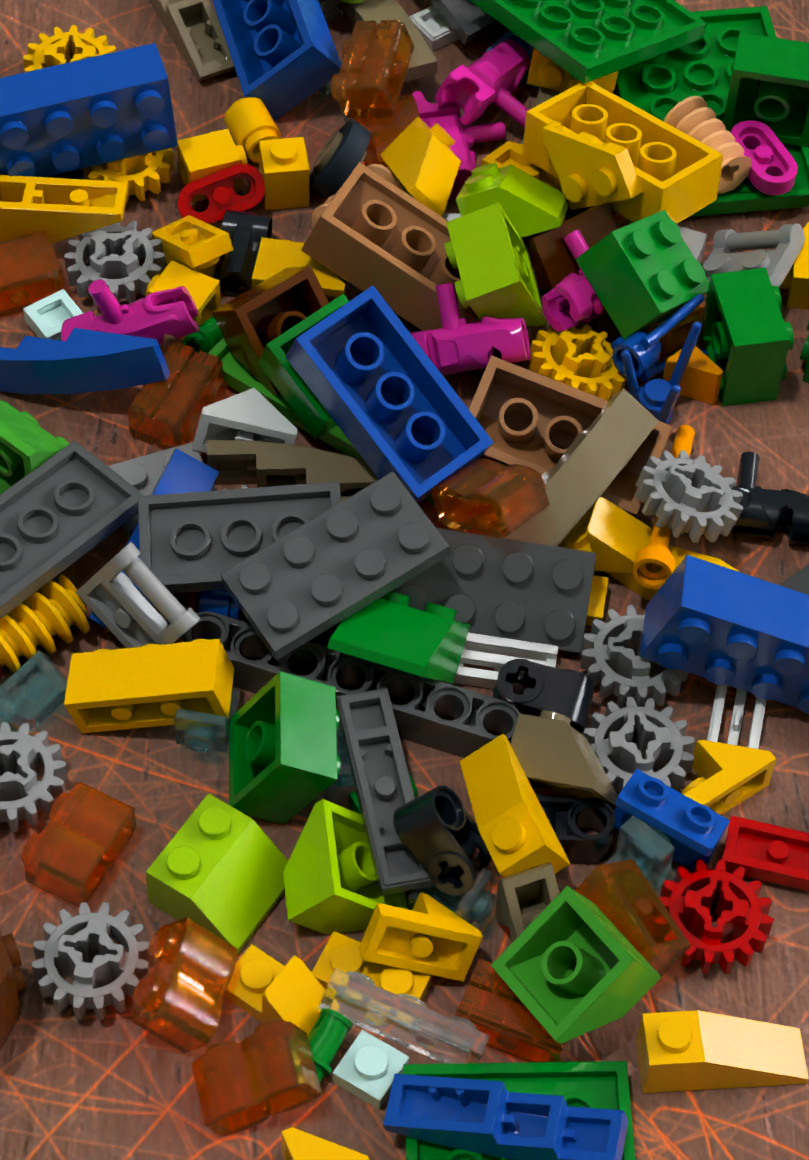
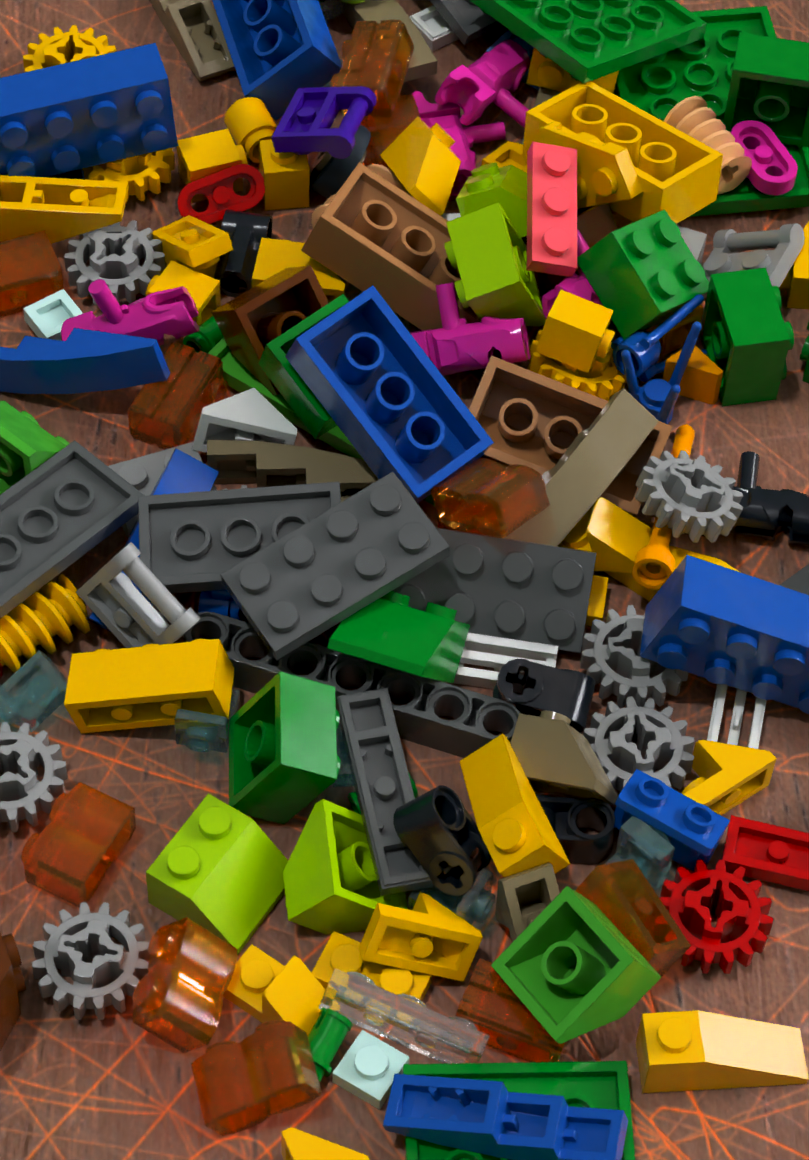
(311, 114): none -> dark purple plate
(551, 209): none -> coral plate
(576, 331): none -> yellow brick

